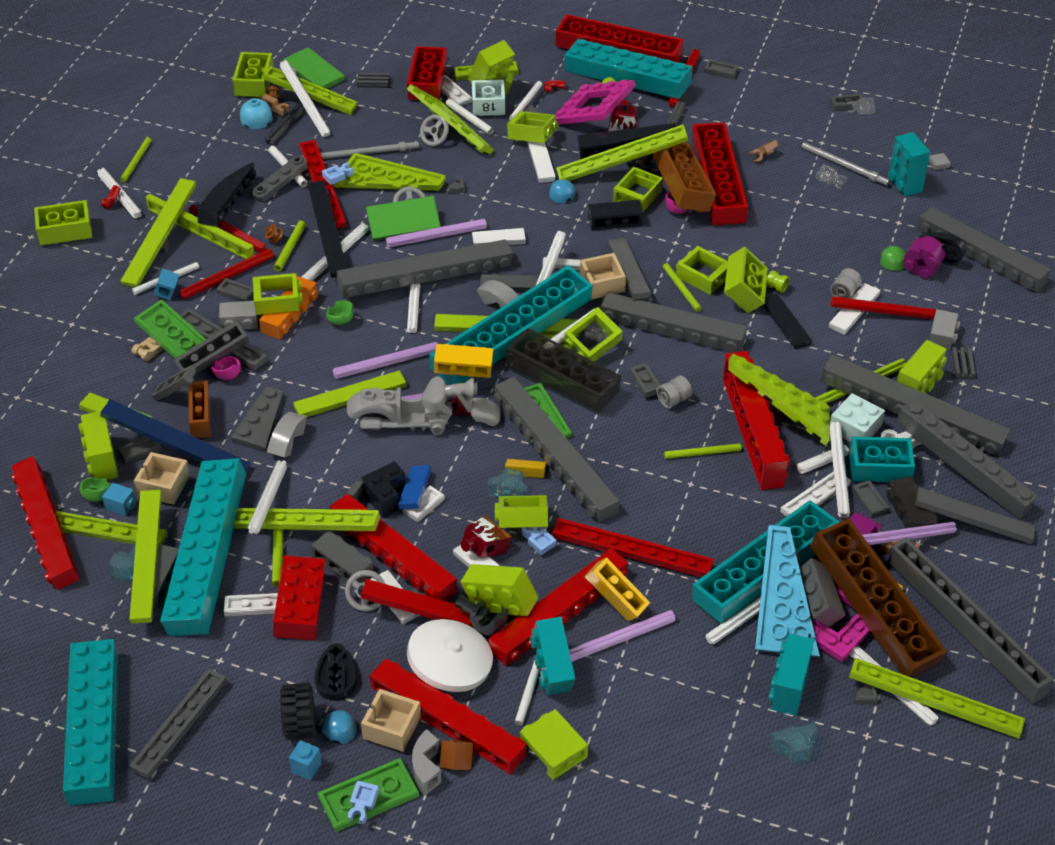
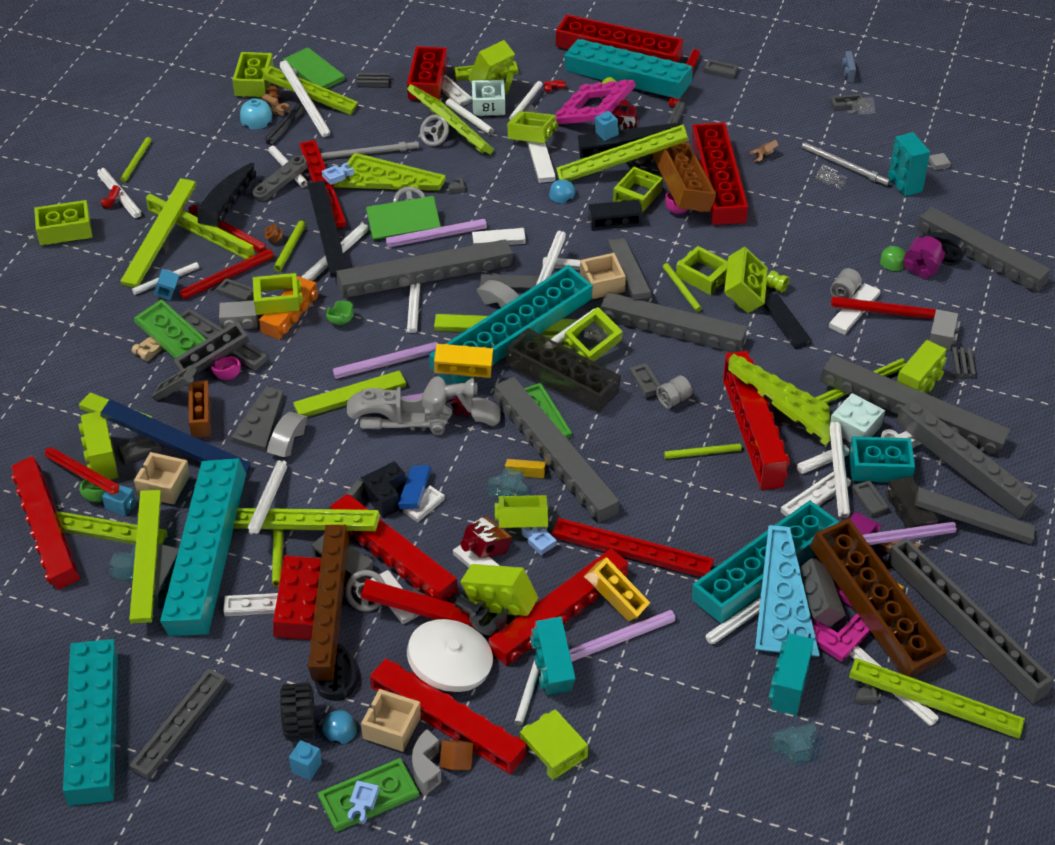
(82, 471): none -> red axle
(329, 603): none -> reddish brown brick
(606, 125): none -> dark azure brick
(849, 66): none -> sand blue plate

